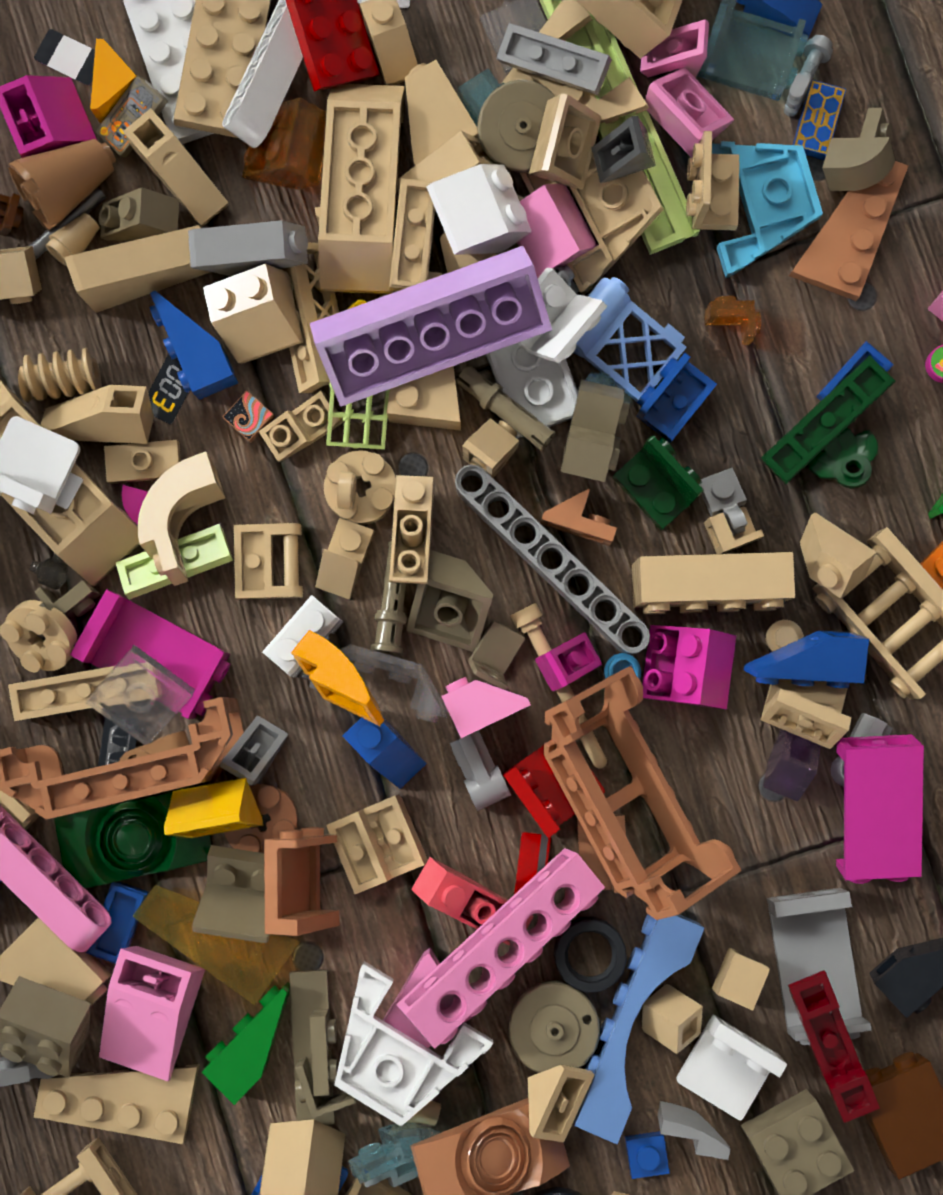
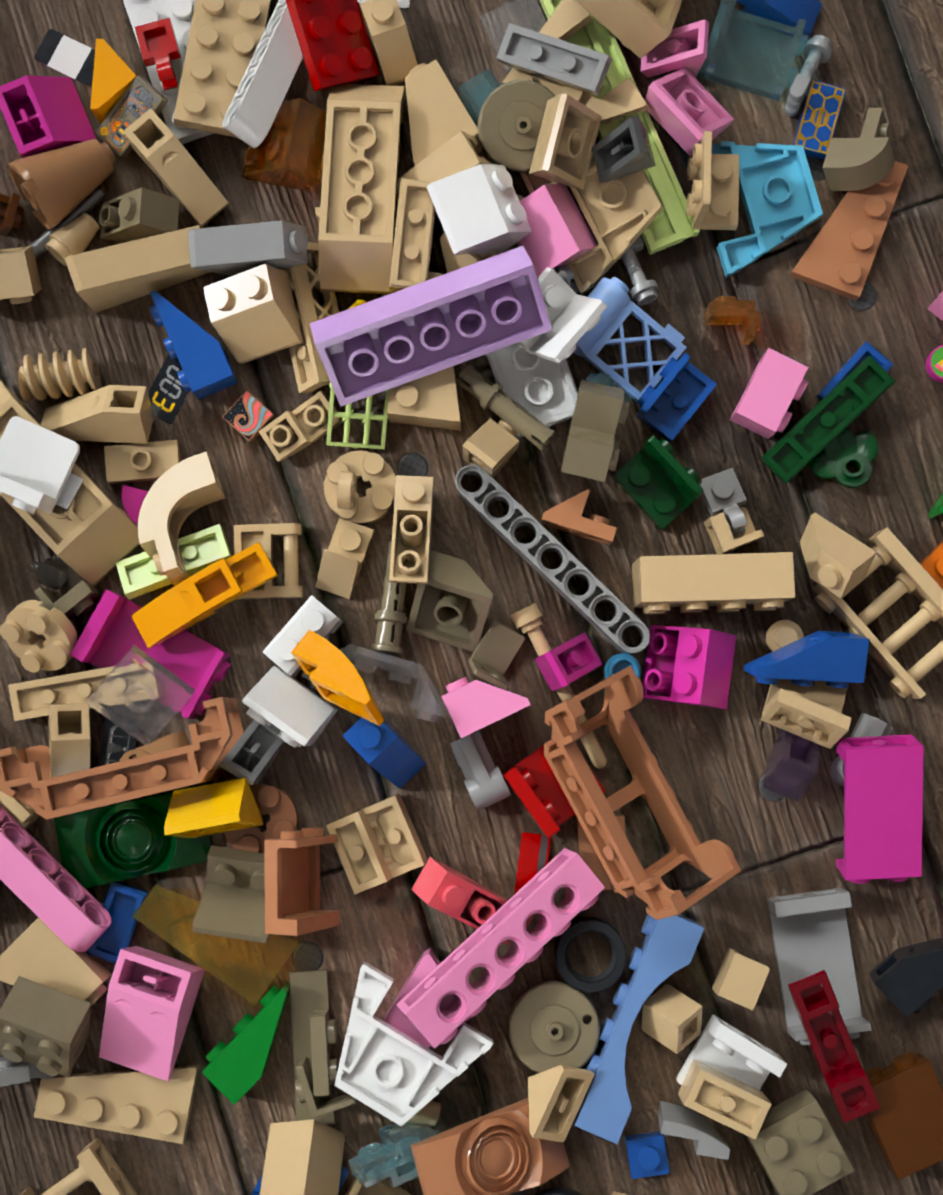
(69, 738): none -> tan slope
(158, 48): none -> red plate
(203, 594): none -> light orange slope
(290, 707): none -> white slope
(644, 290): none -> light grey hinge
(724, 1099): none -> tan panel
(770, 393): none -> bright pink brick

